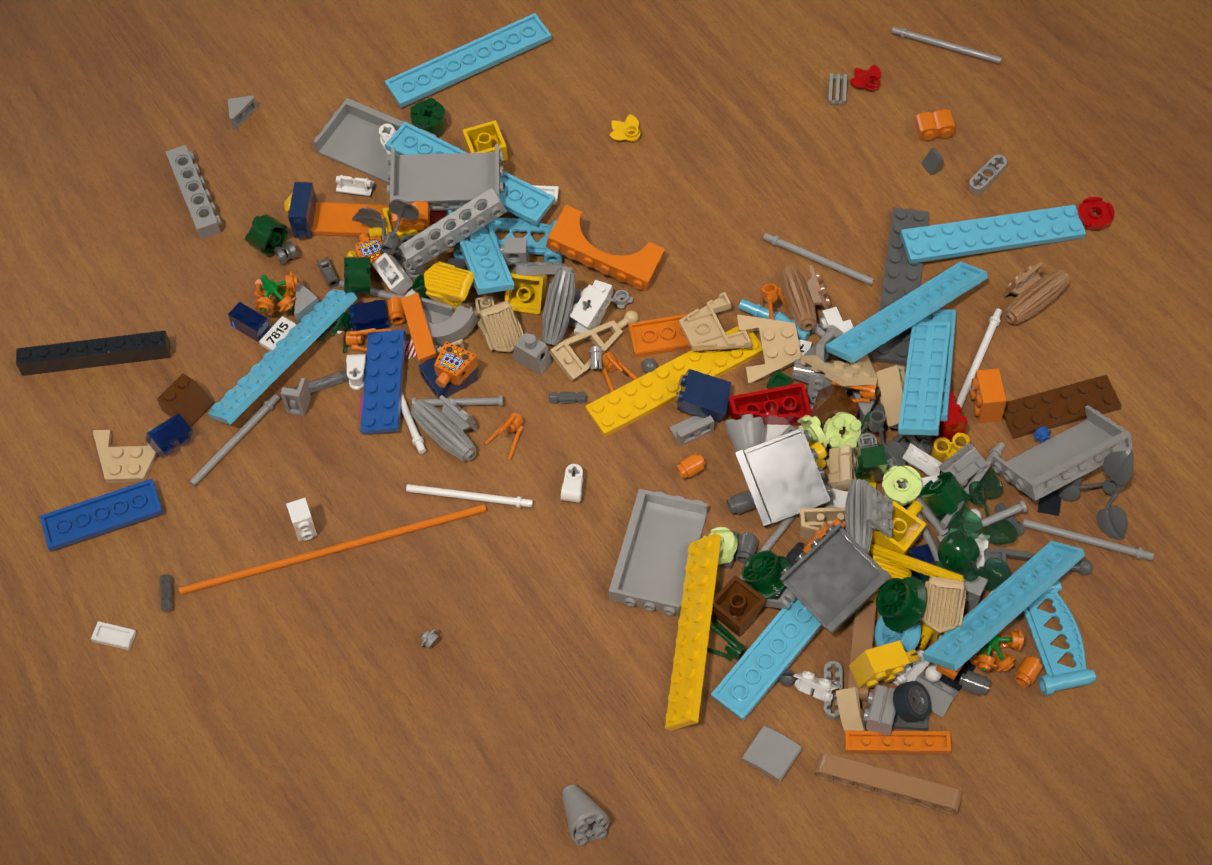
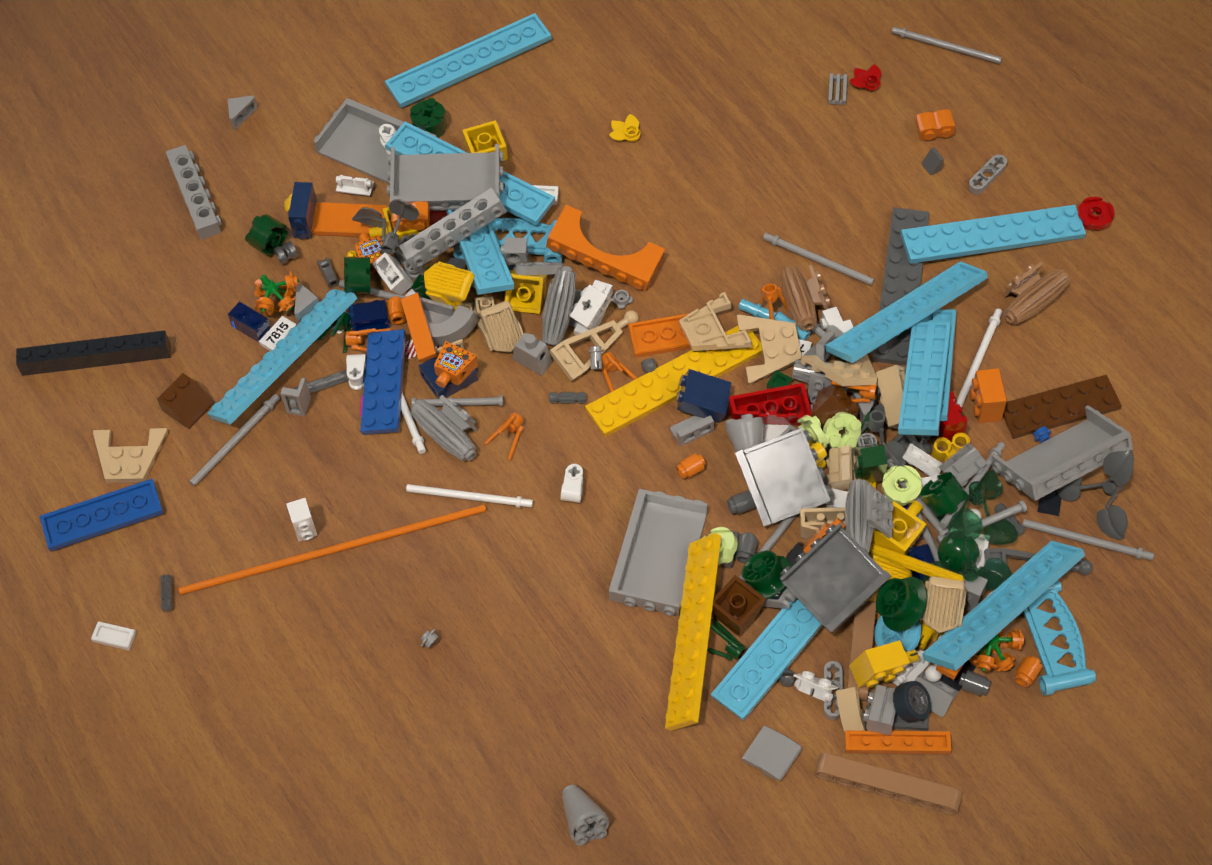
(169, 435): clear blue brick -> none

